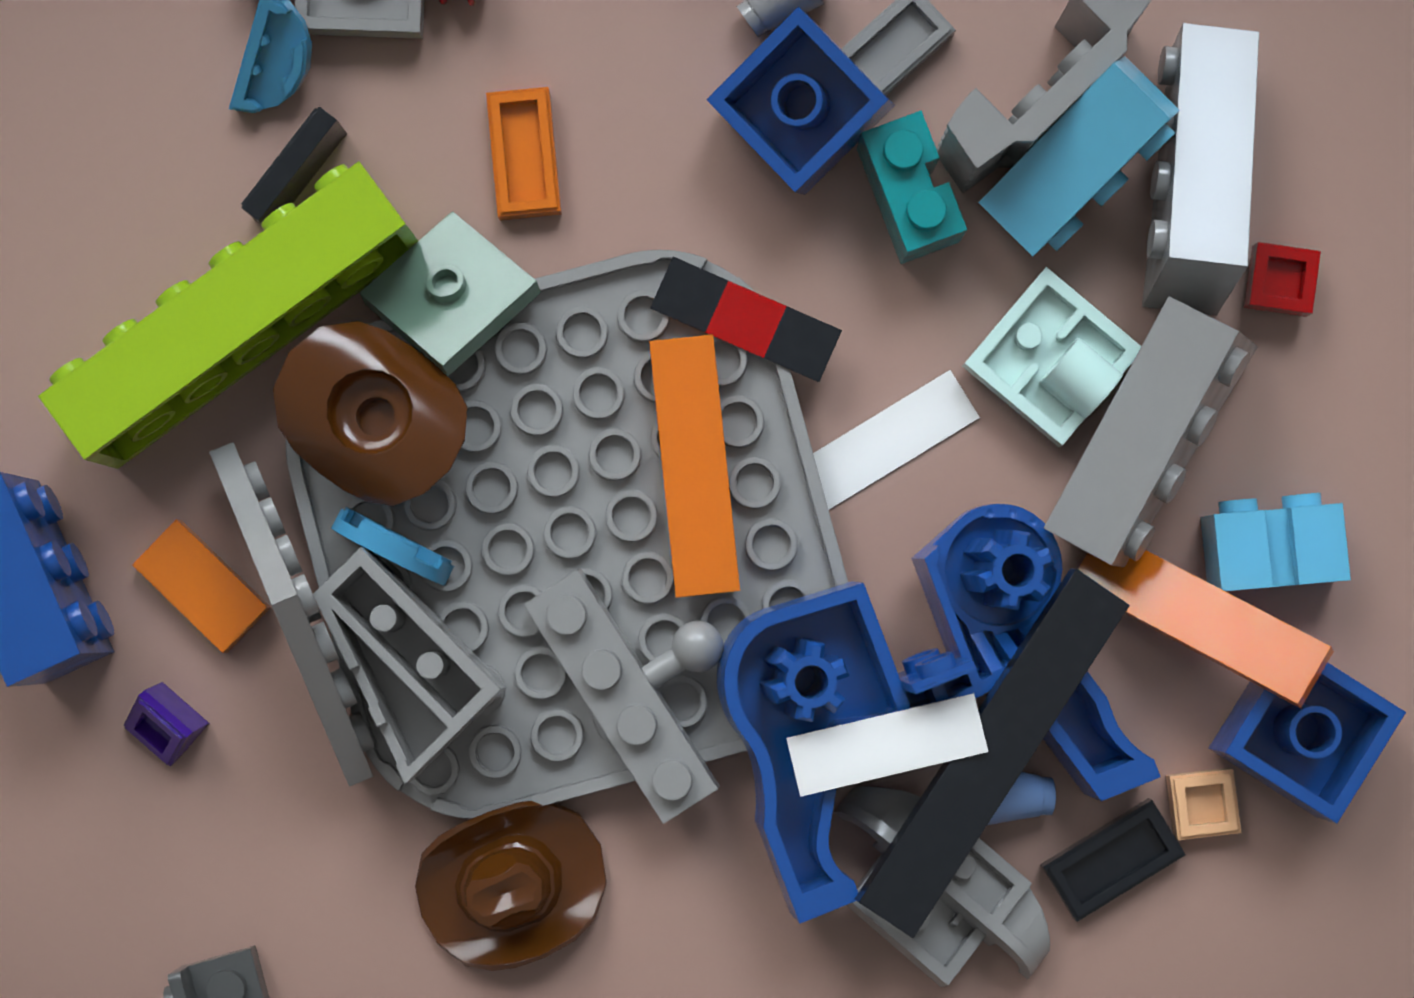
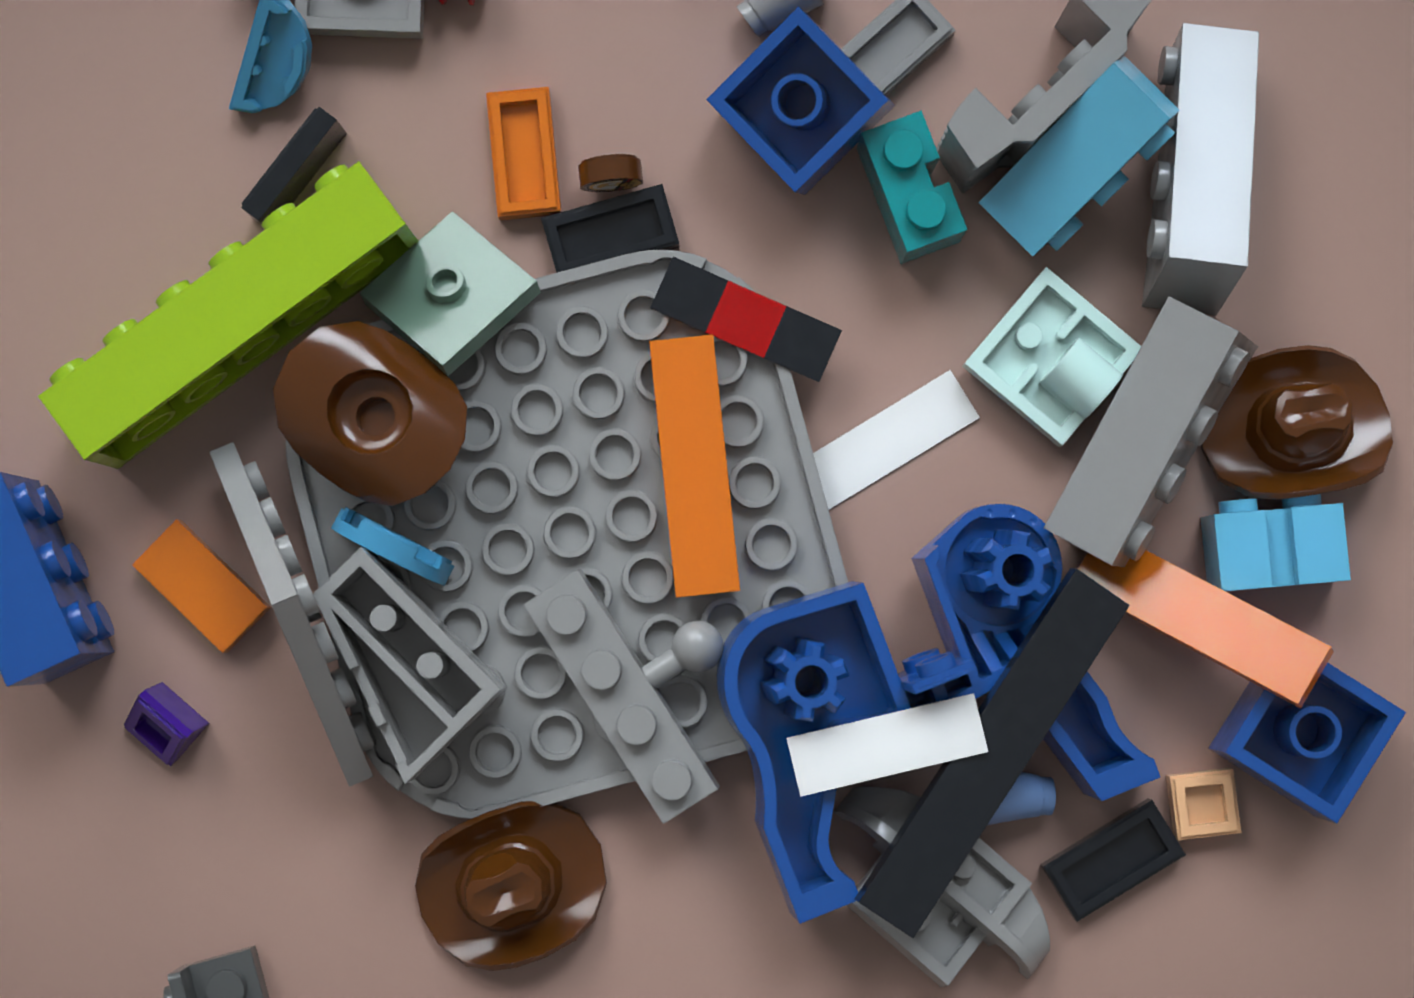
(610, 173): none -> reddish brown tile
(611, 229): none -> black tile
(1282, 279): red plate -> none
(1300, 426): none -> reddish brown hat

